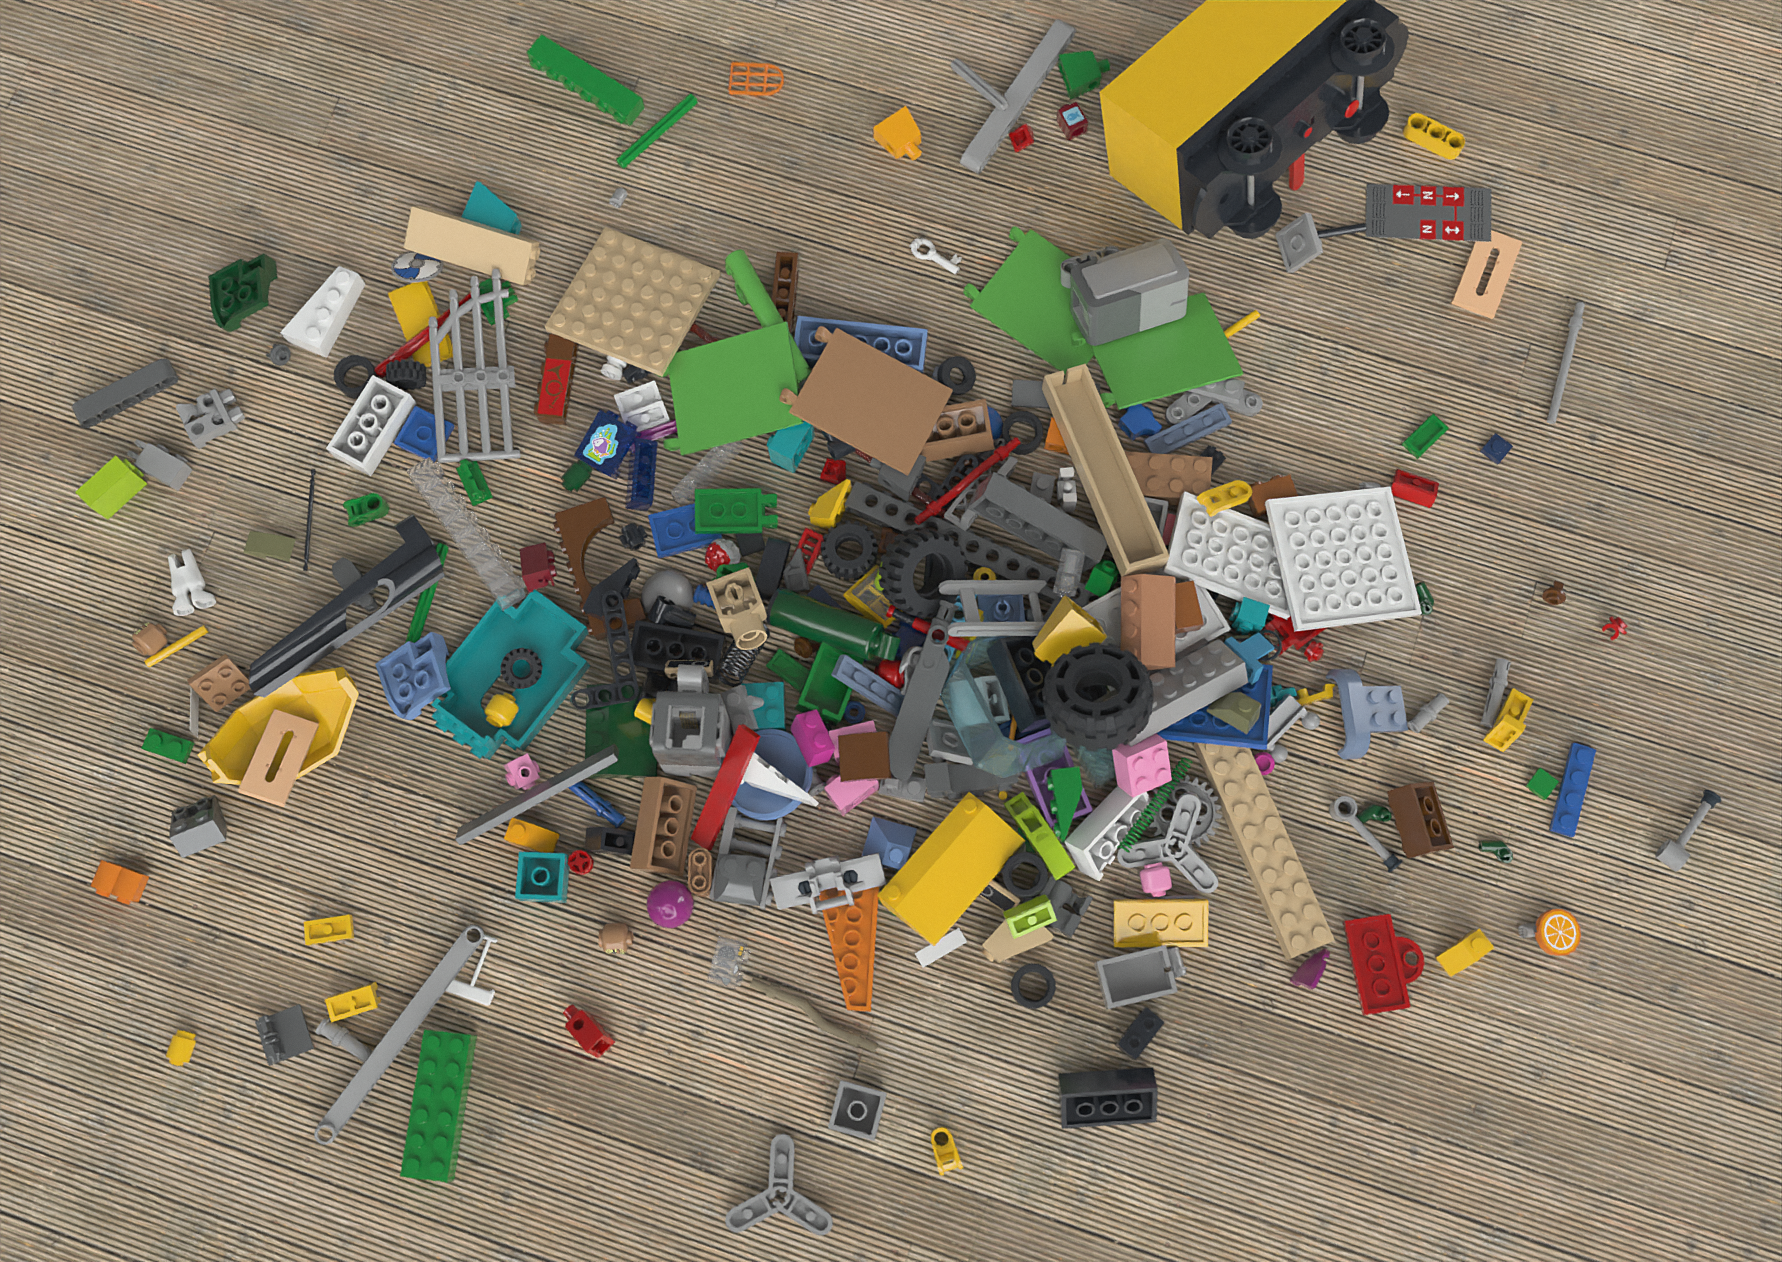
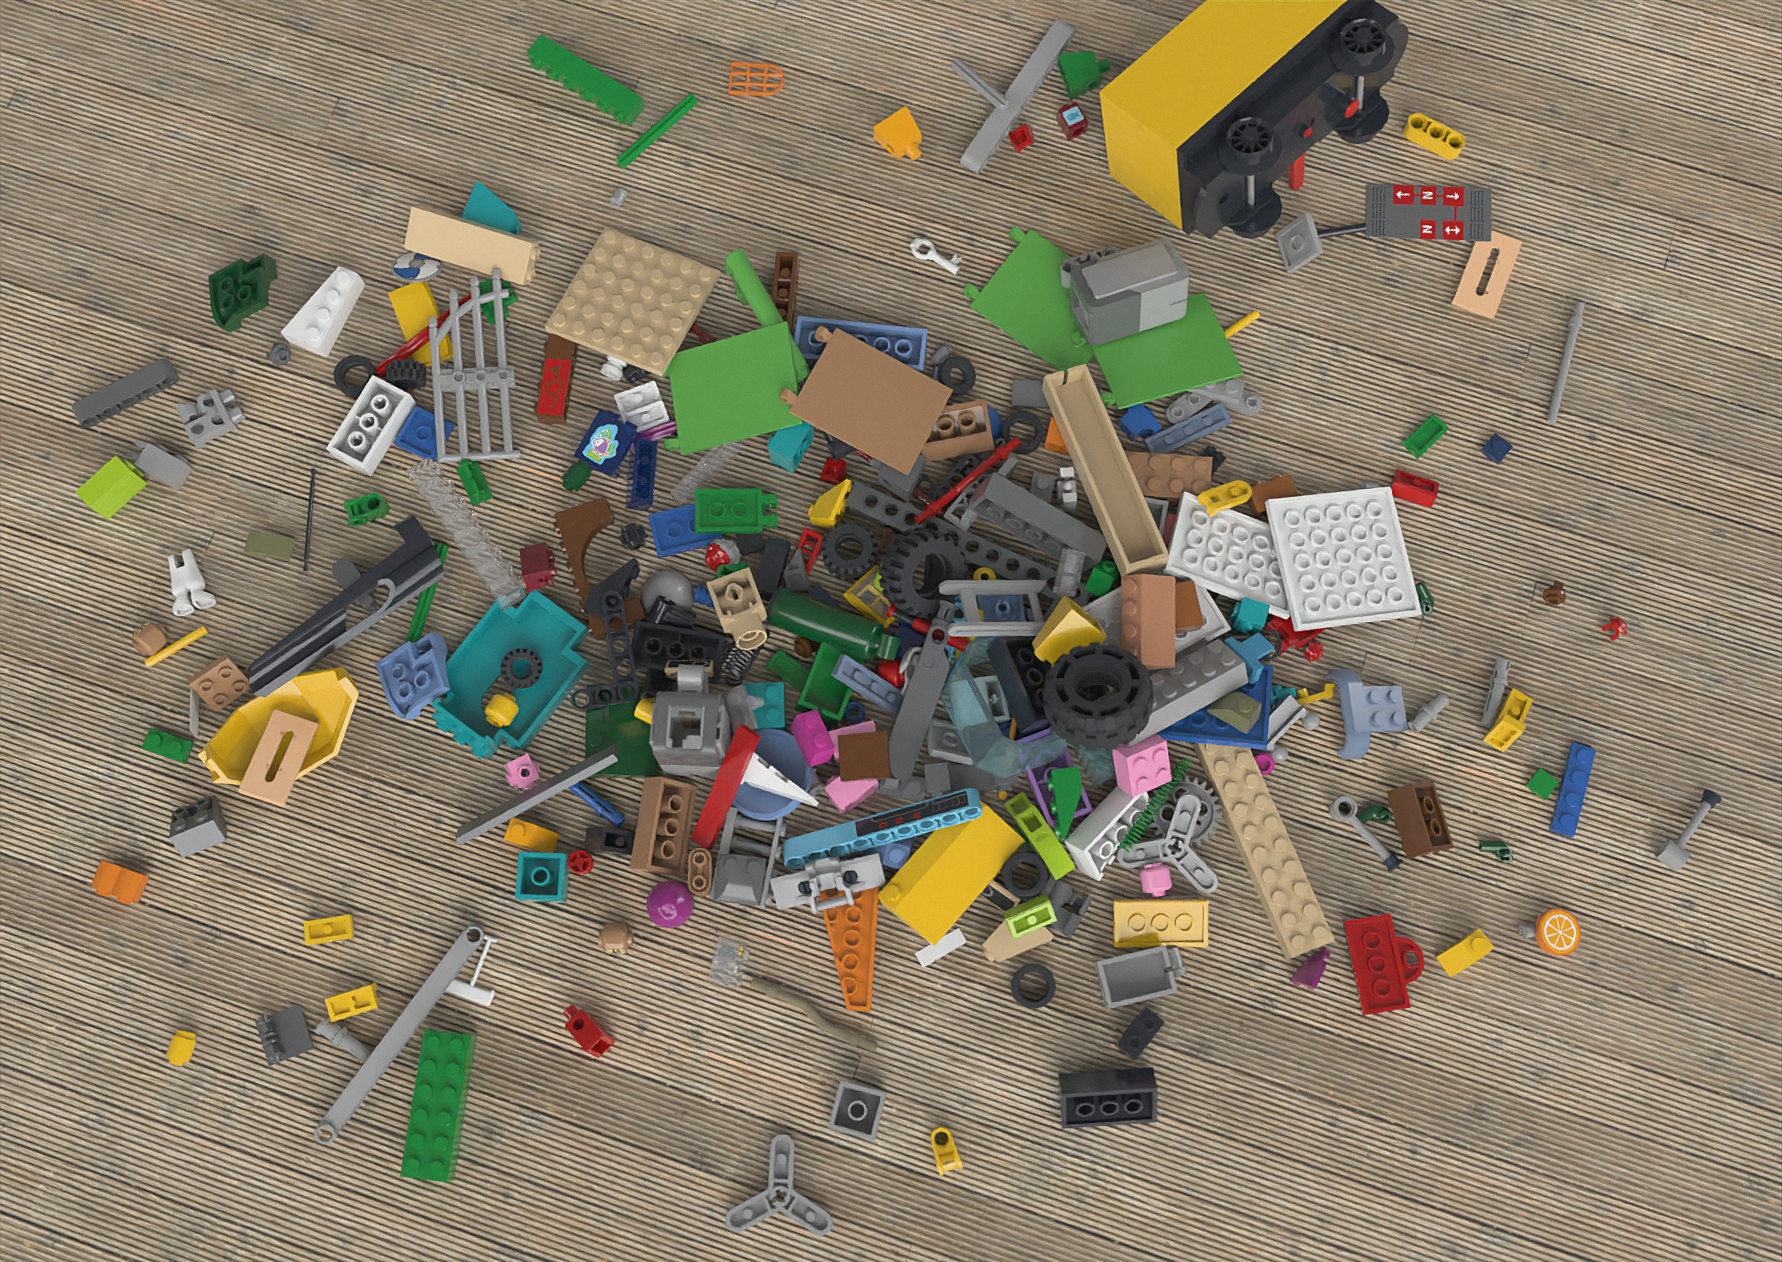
(883, 828): none -> medium azure beam
(941, 354): none -> light grey piece

